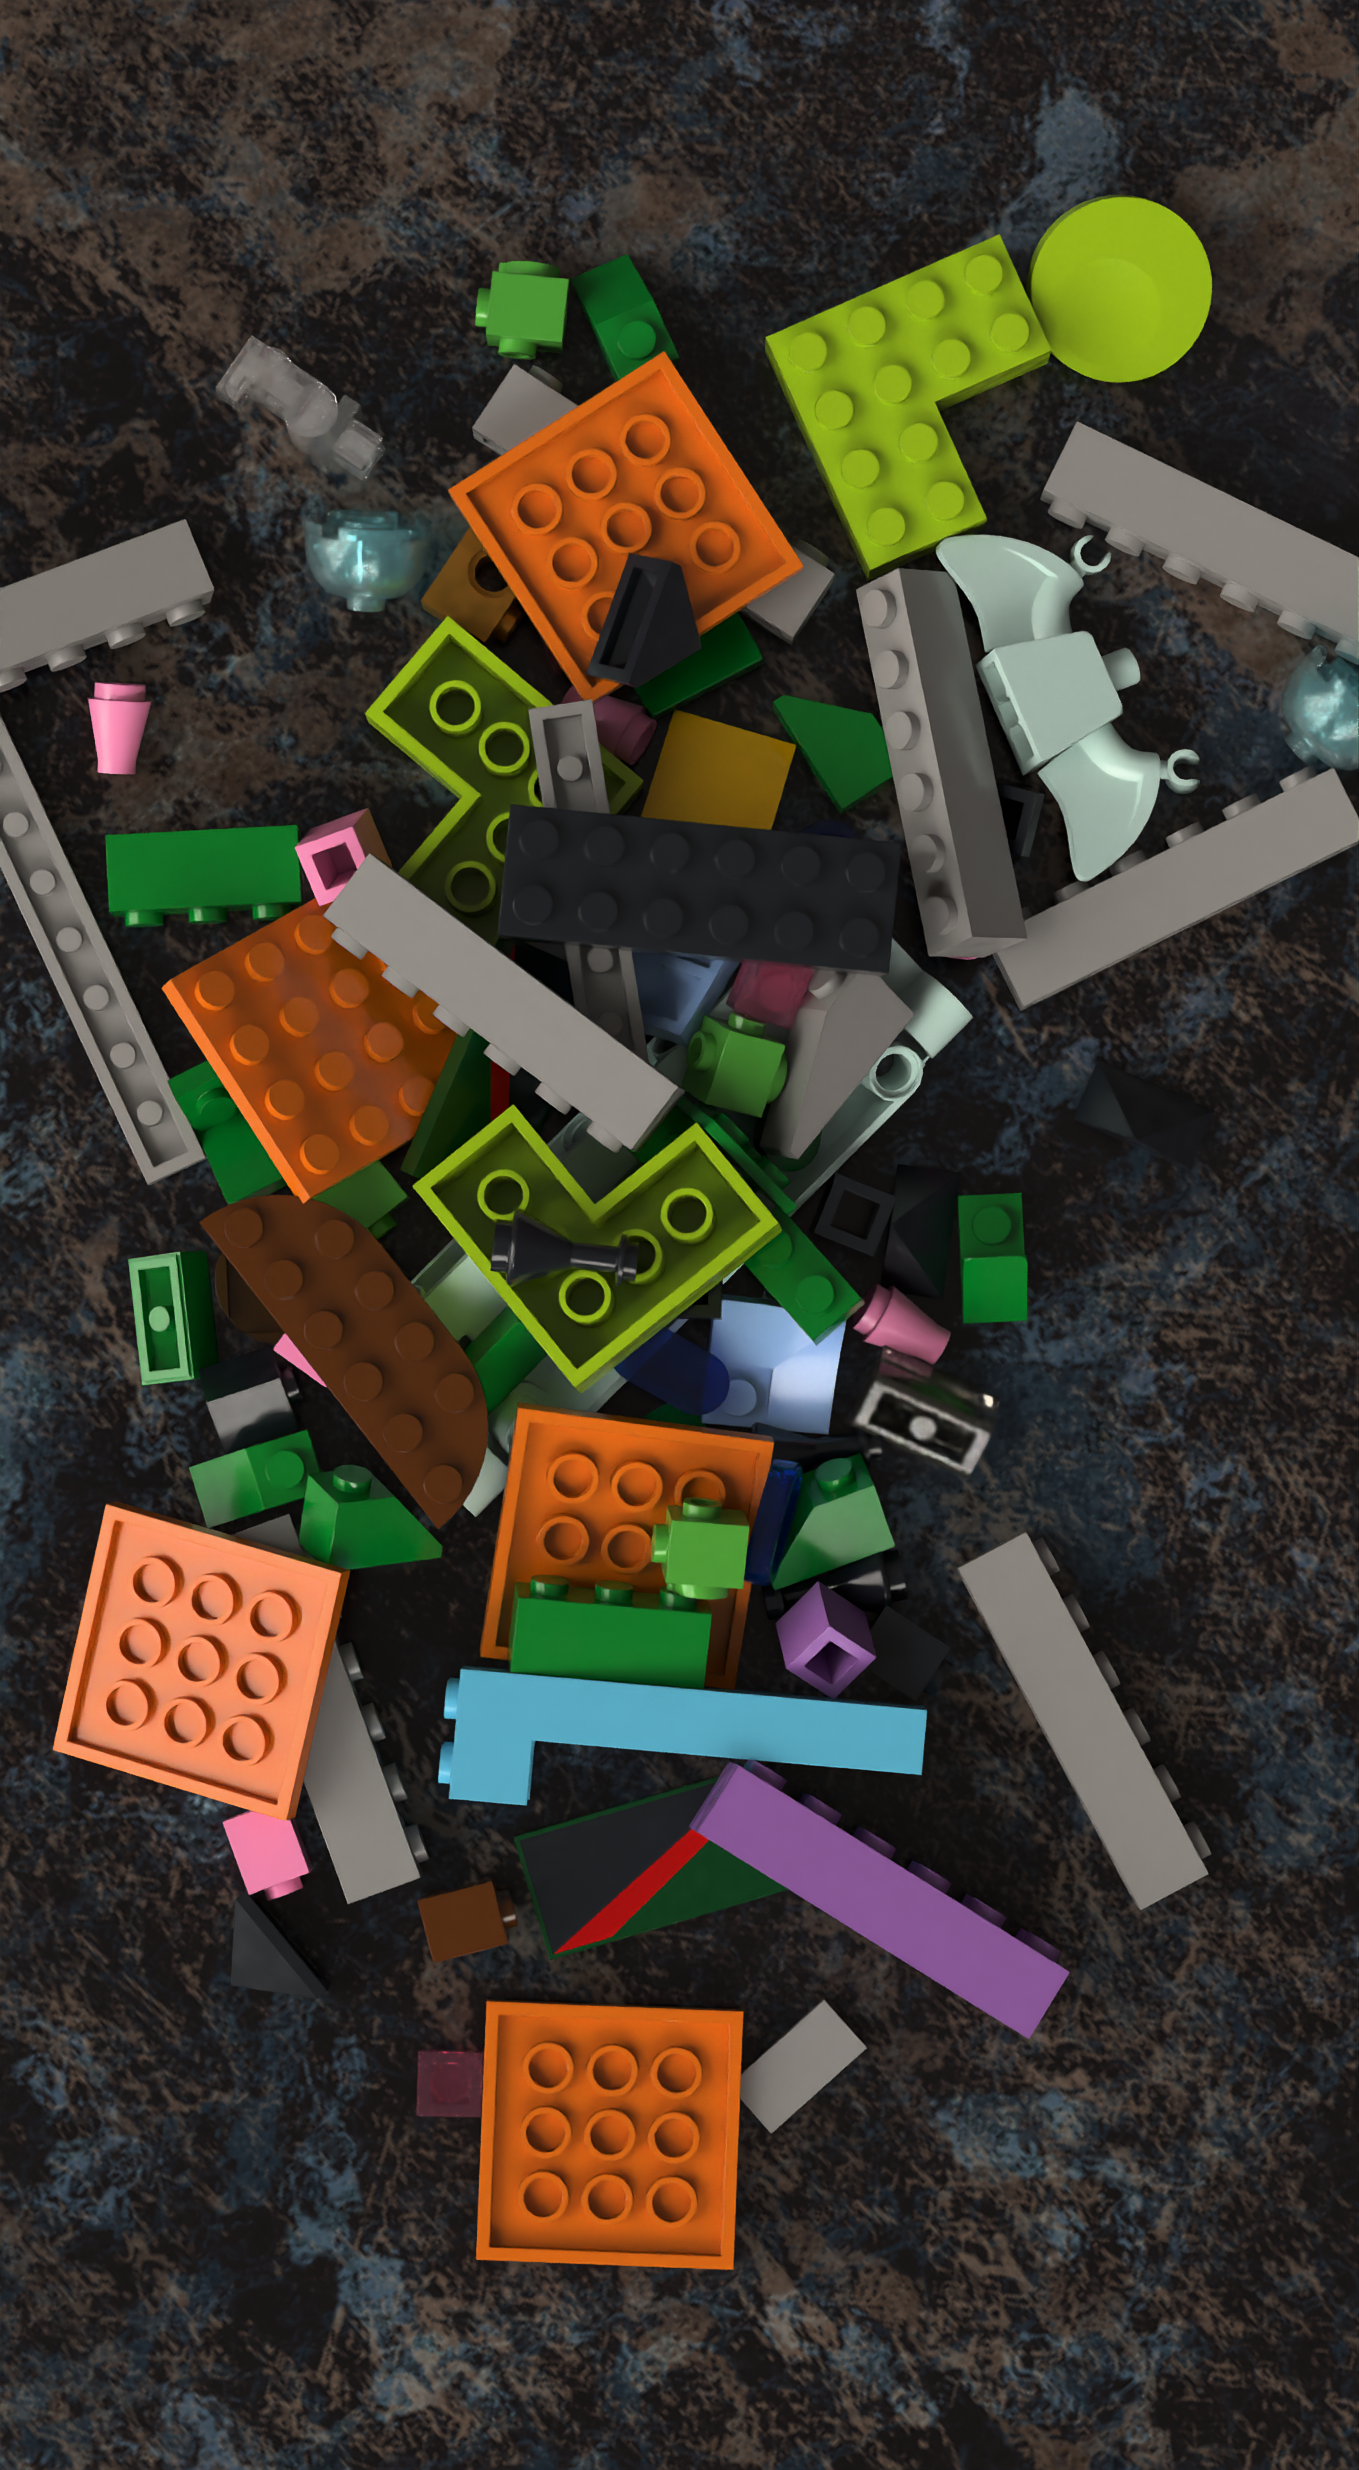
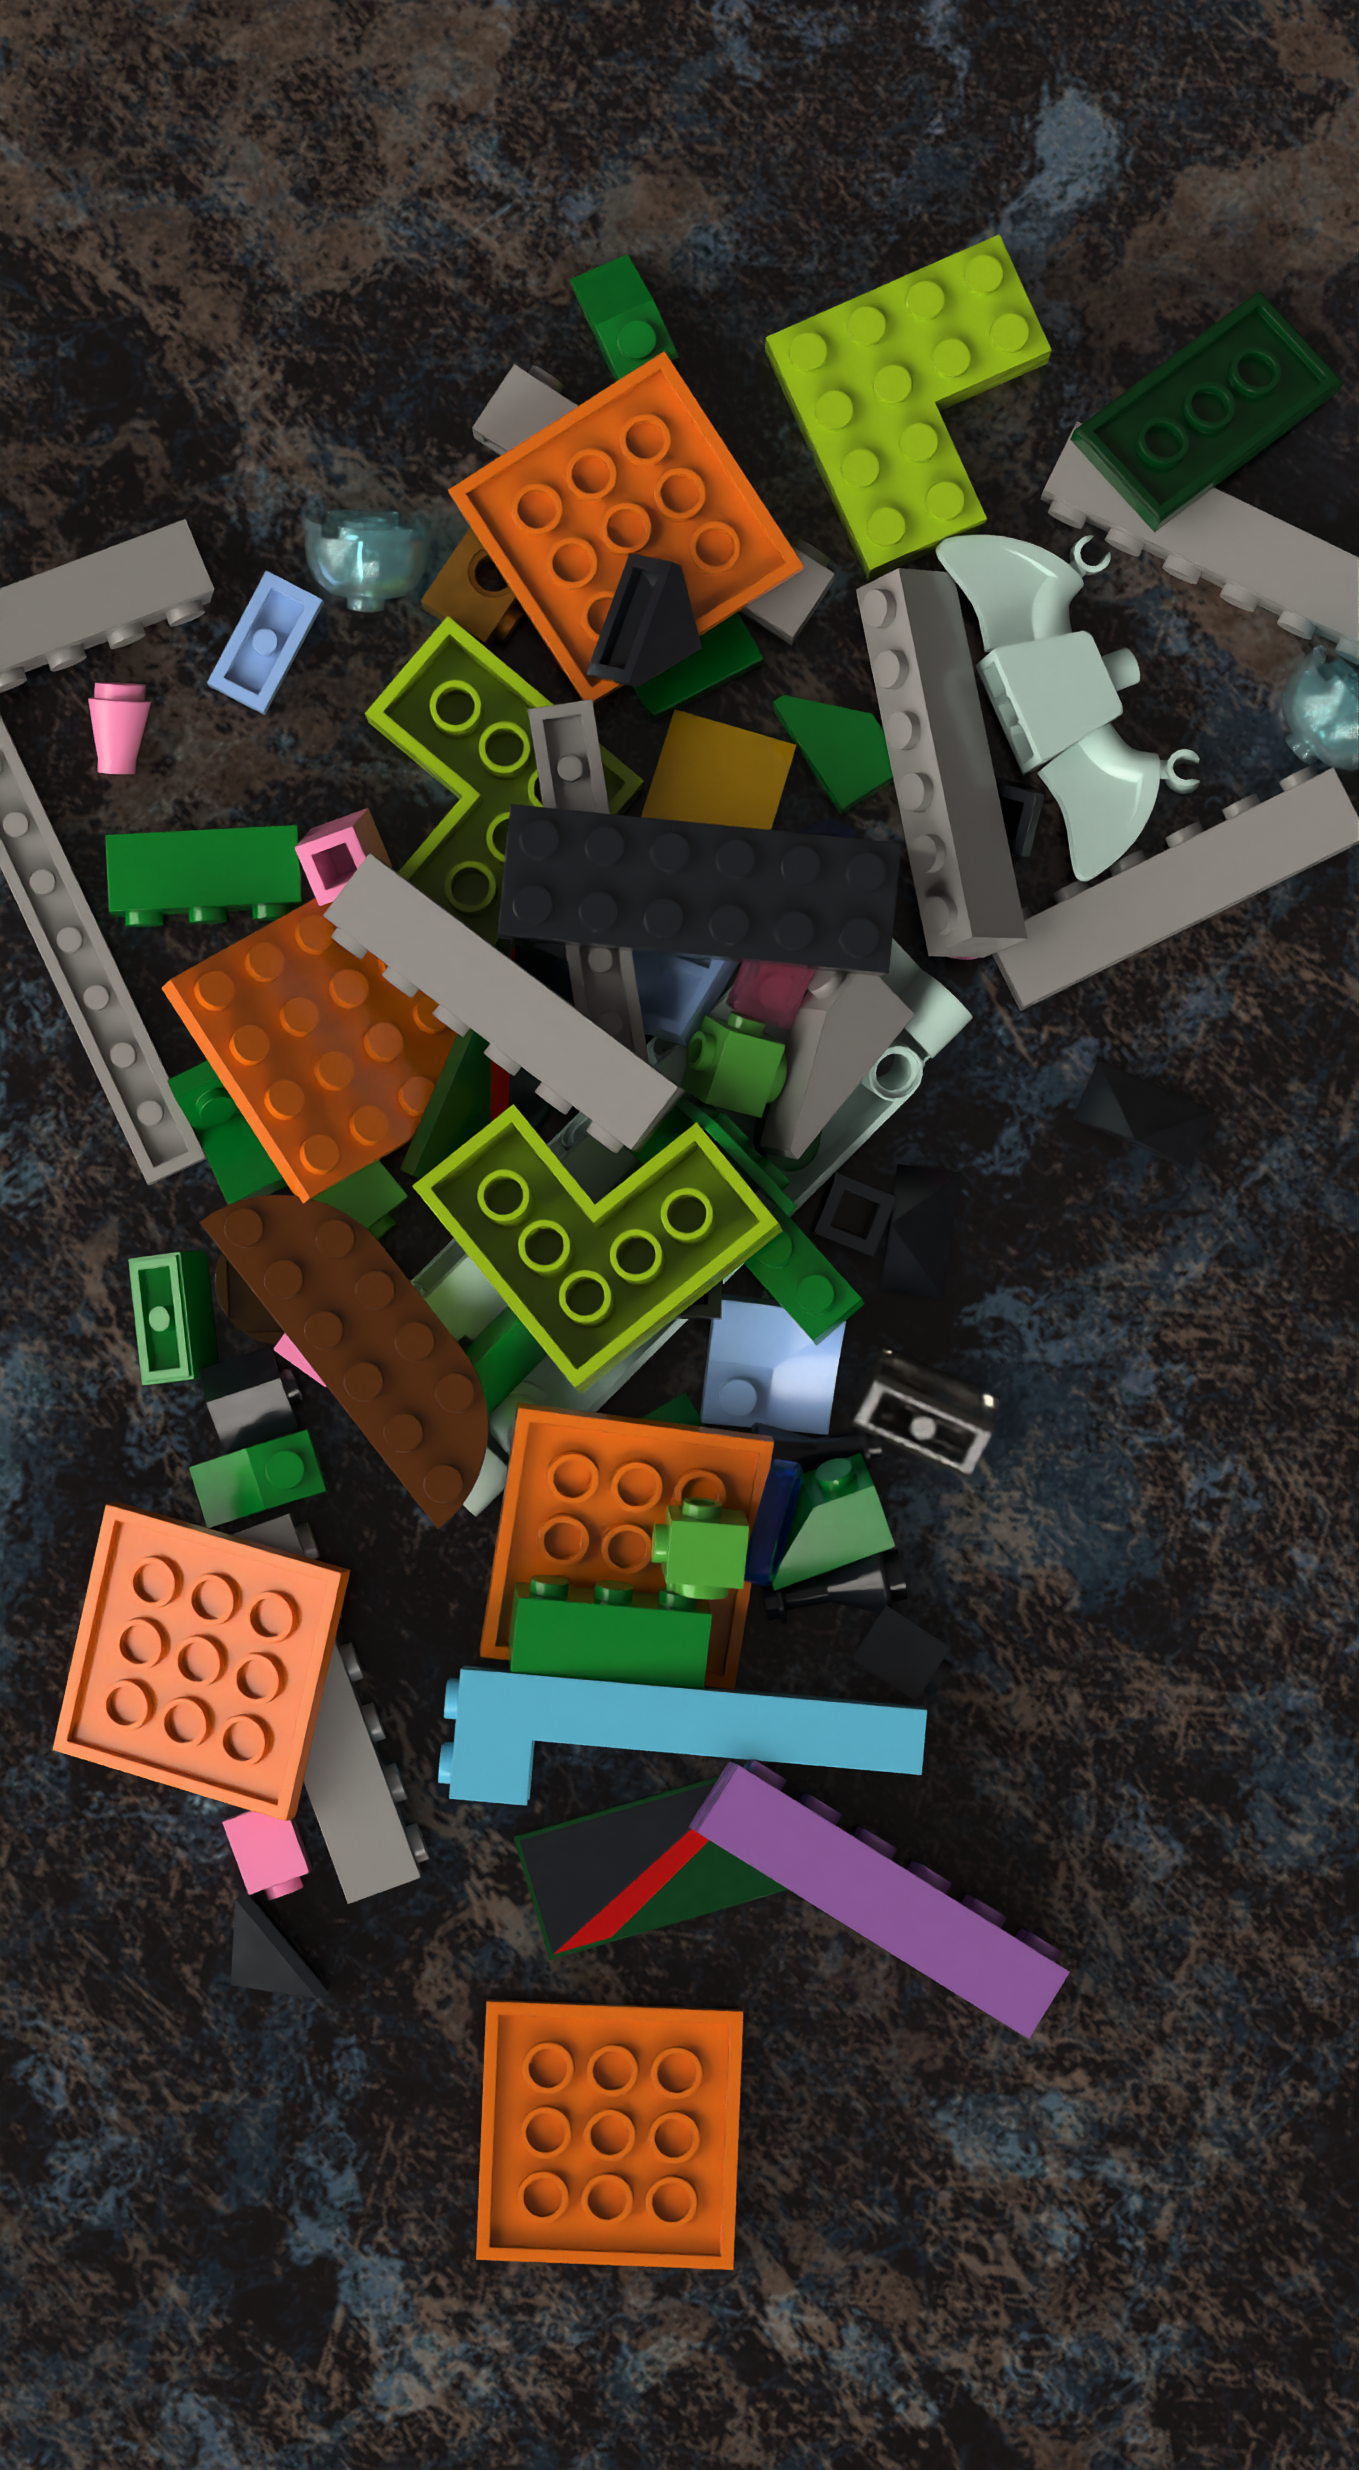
(265, 642): none -> light blue plate
(310, 411): clear hips -> none
(359, 1522): green slope -> none
(450, 2083): clear pink plate -> none
(467, 1919): reddish brown brick -> none
(524, 309): bright green brick -> none
(533, 1250): black piece -> none
(620, 726): bright pink cone -> none
(677, 1373): clear blue tile -> none
(798, 2065): light grey tile -> none
(825, 1640): medium lavender brick -> none
(898, 1323): bright pink cone -> none
(992, 1258): green slope -> none
(1083, 1720): light grey brick -> none
(1120, 288): lime piece -> none
(1206, 411): none -> dark green tile

